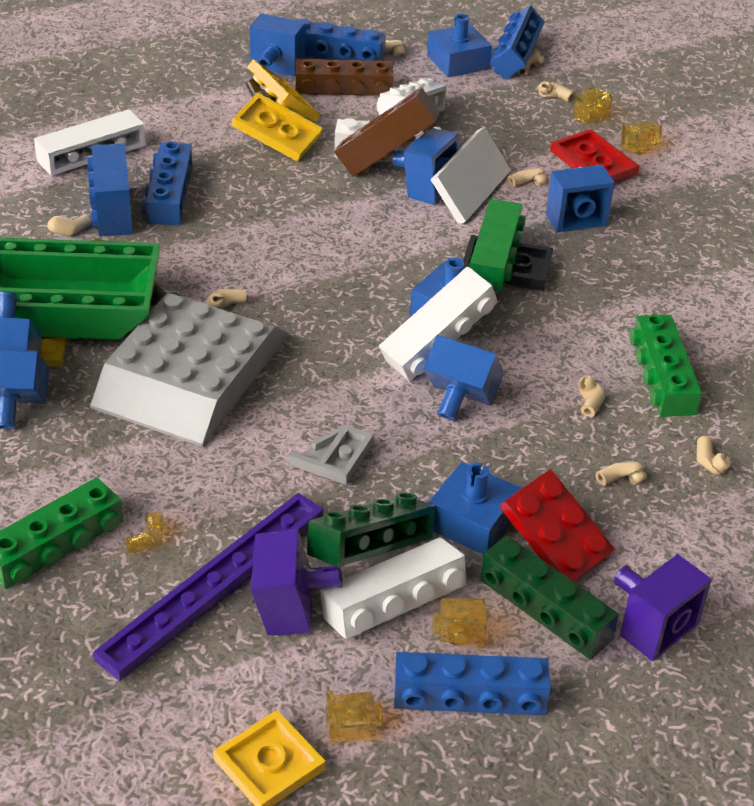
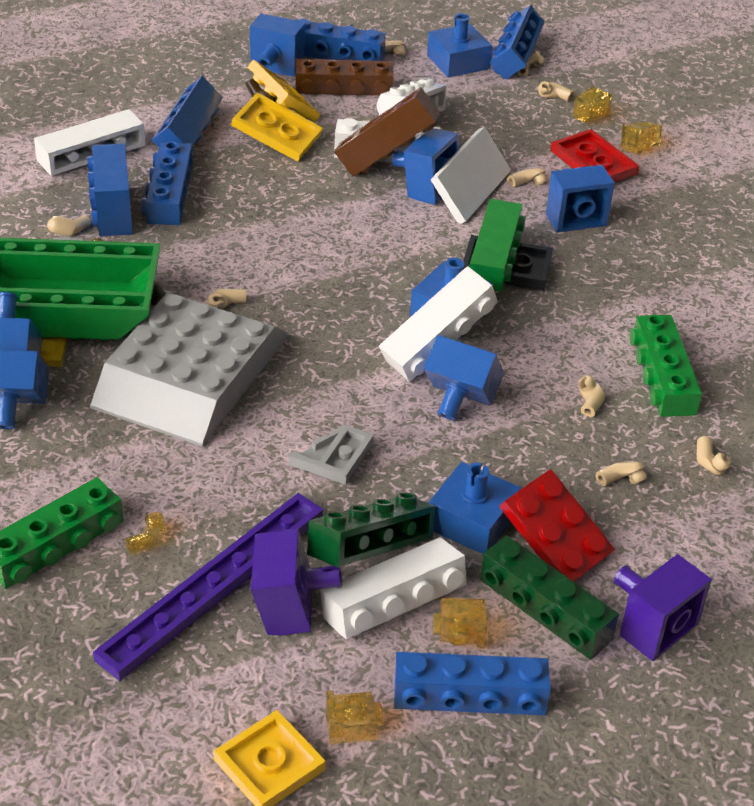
(190, 114): none -> blue brick

